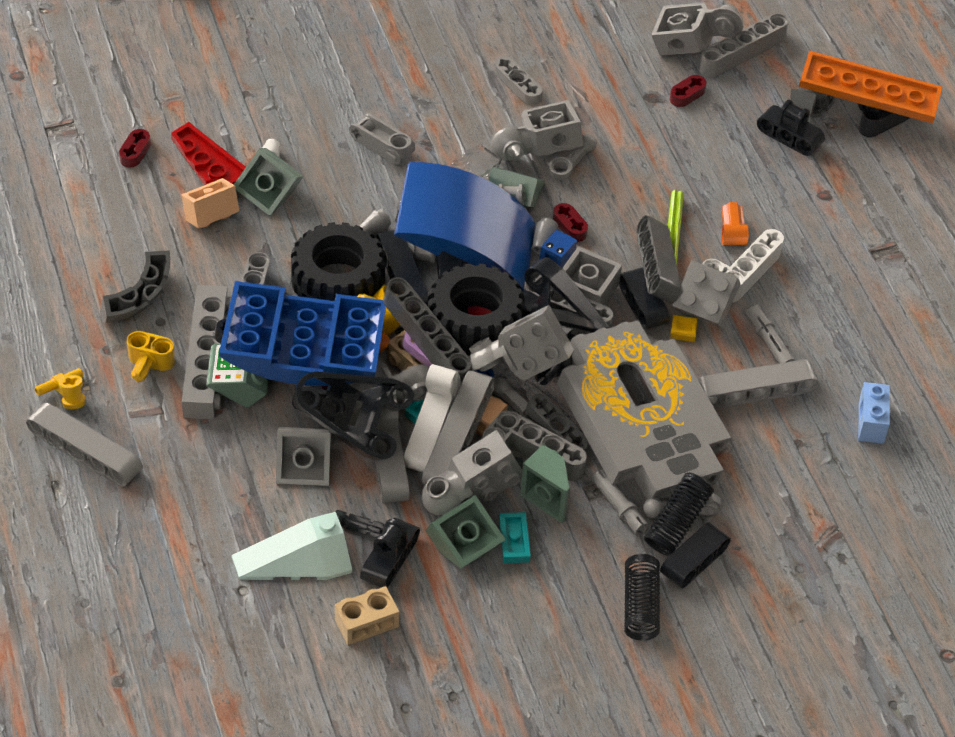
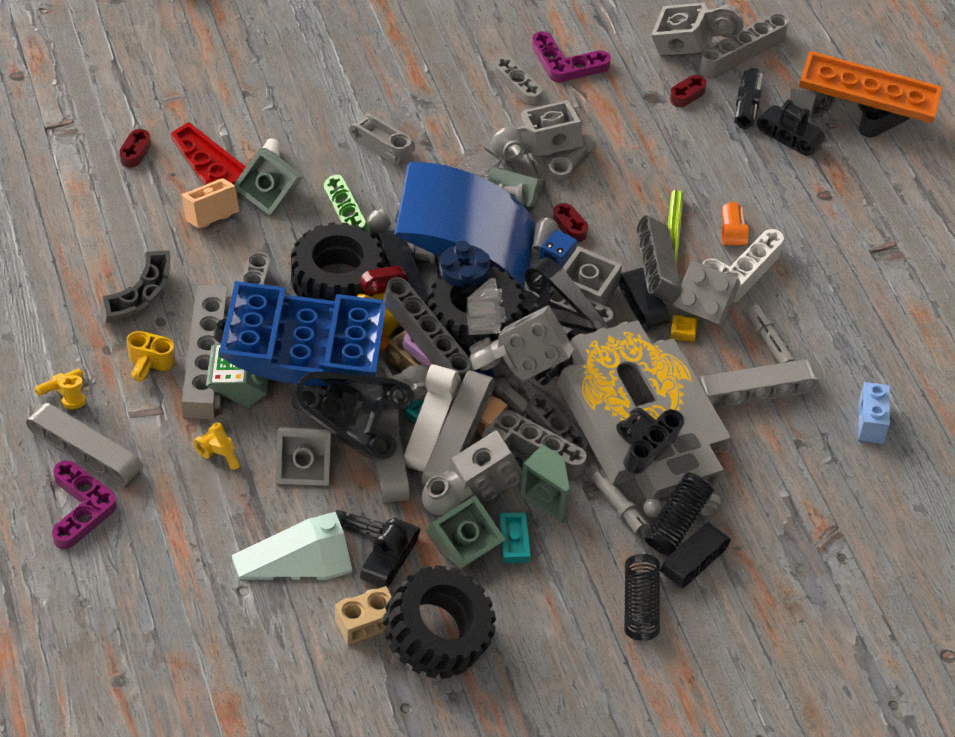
(88, 506): none -> magenta beam
(217, 442): none -> yellow piece
(348, 205): none -> bright green beam
(376, 280): none -> dark red beam
(461, 600): none -> black tyre
(464, 254): none -> dark blue plate
(484, 309): none -> clear slope
(594, 62): none -> magenta beam
(648, 436): none -> black piece
(748, 98): none -> black piece

